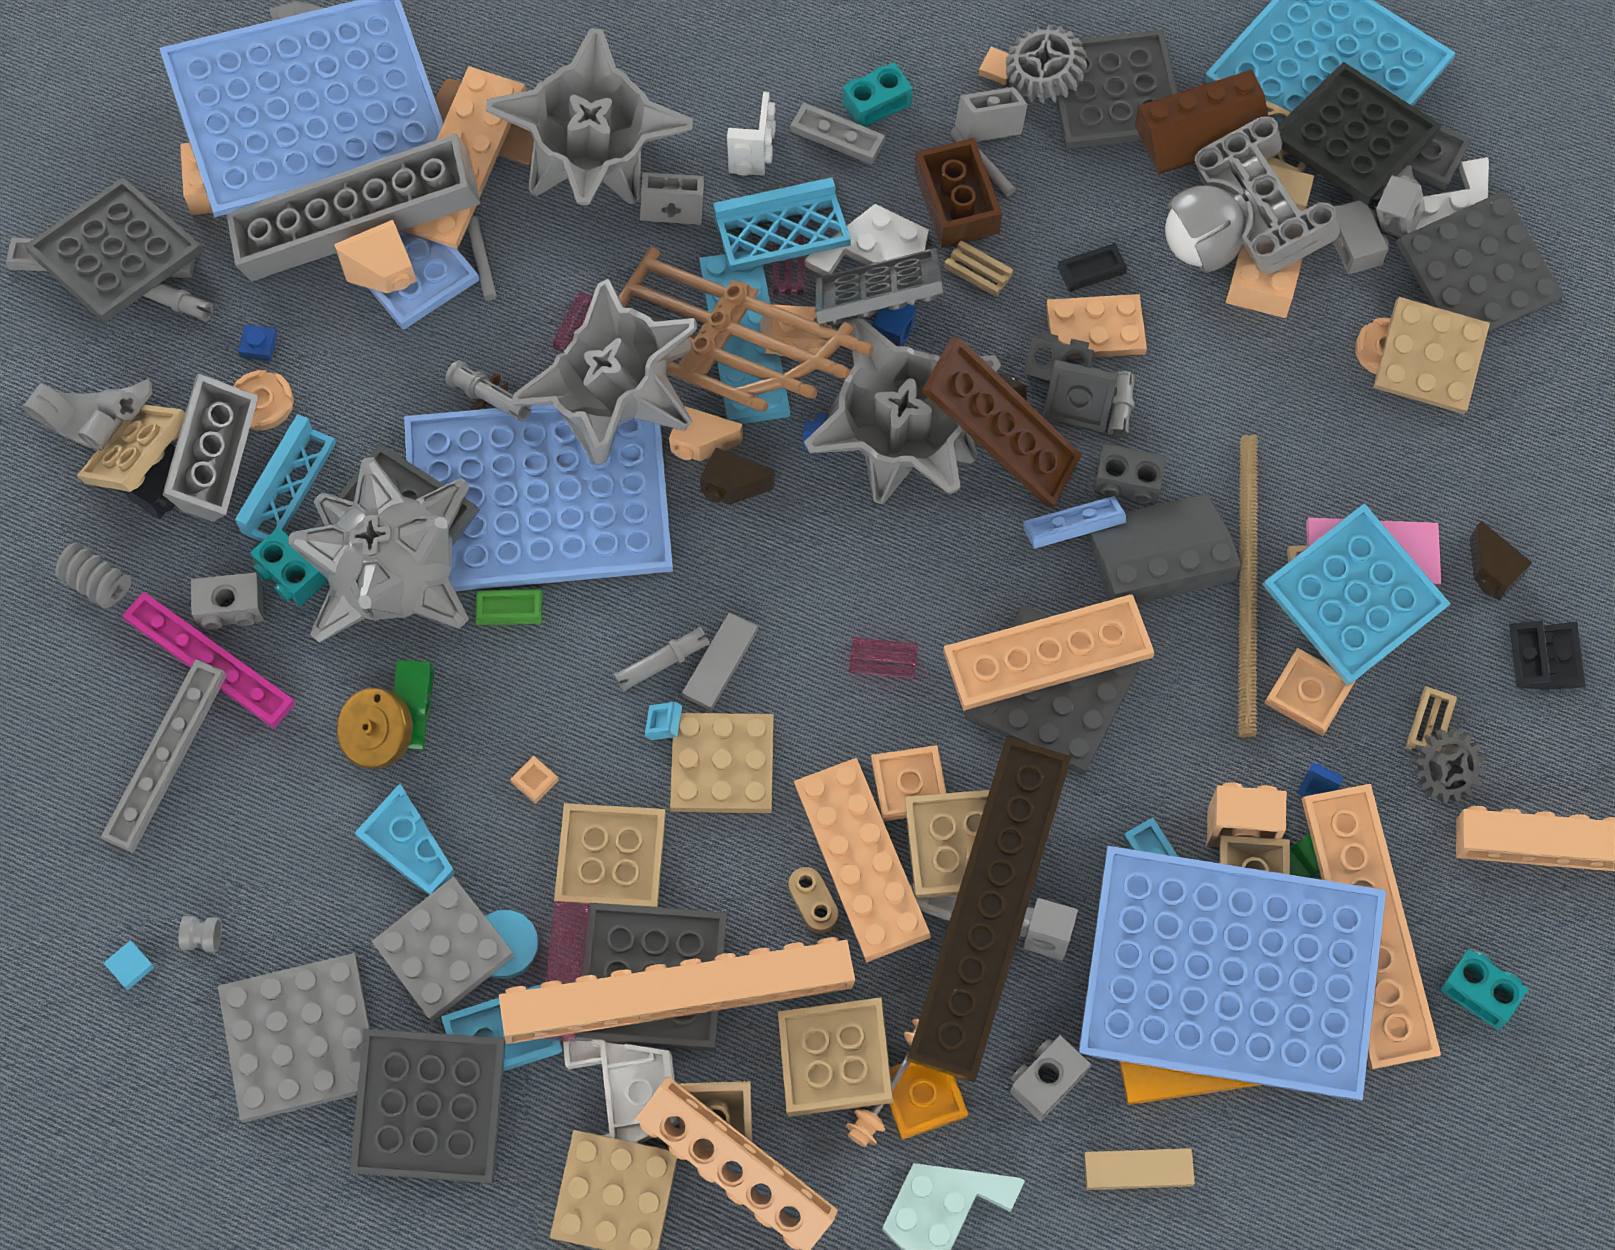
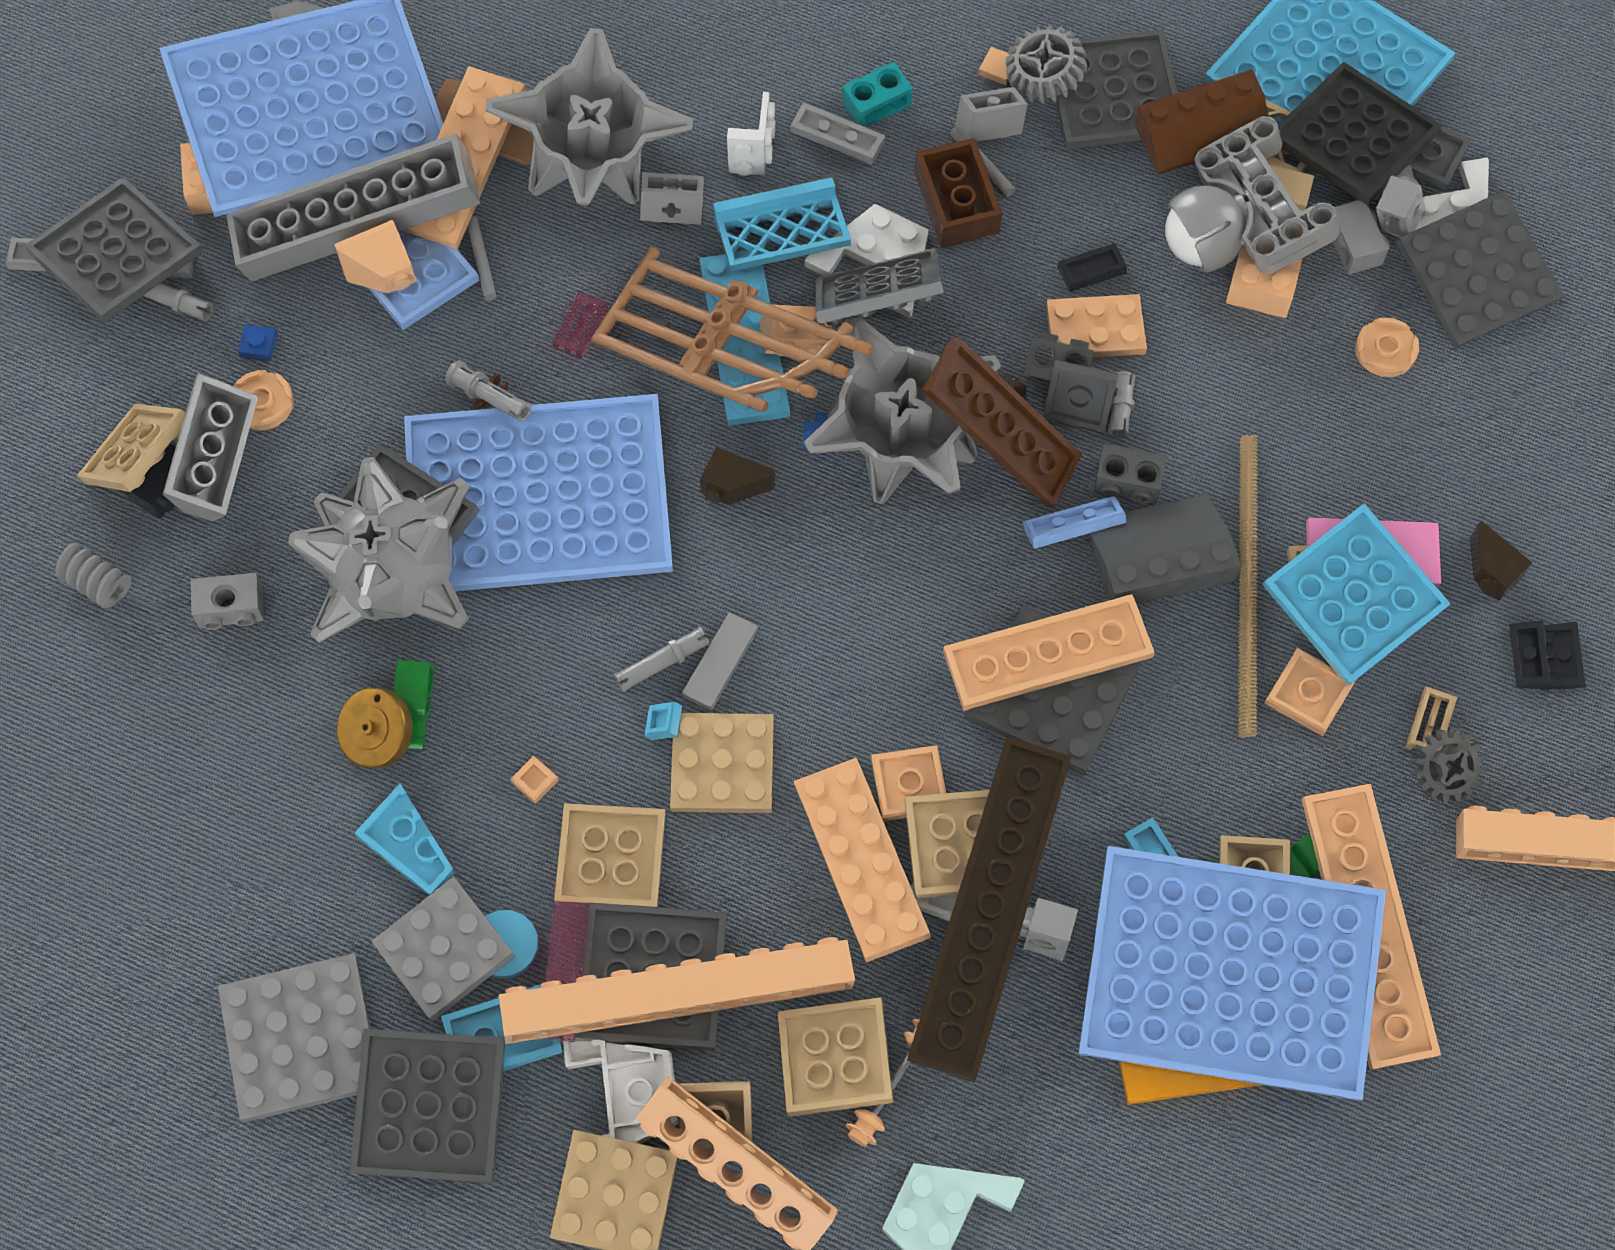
(87, 417): light grey panel -> none
(129, 965): medium azure tile -> none
(163, 756): light grey tile -> none
(189, 644): dark pink plate -> none
(197, 933): light grey wheel -> none
(275, 475): medium azure fence -> none
(286, 569): teal brick -> none
(509, 607): bright green tile -> none
(613, 373): light grey piece -> none
(704, 436): light nougat slope -> none
(789, 287): clear pink tile -> none
(813, 898): tan plate -> none
(884, 646): clear pink tile -> none
(896, 323): blue brick -> none
(925, 1100): light orange tile -> none
(982, 265): tan tile -> none
(1043, 1097): light grey brick -> none
(1139, 1169): tan tile -> none
(1246, 813): light nougat brick -> none
(1319, 781): blue tile -> none
(1431, 355): tan plate -> none
(1479, 996): teal brick -> none

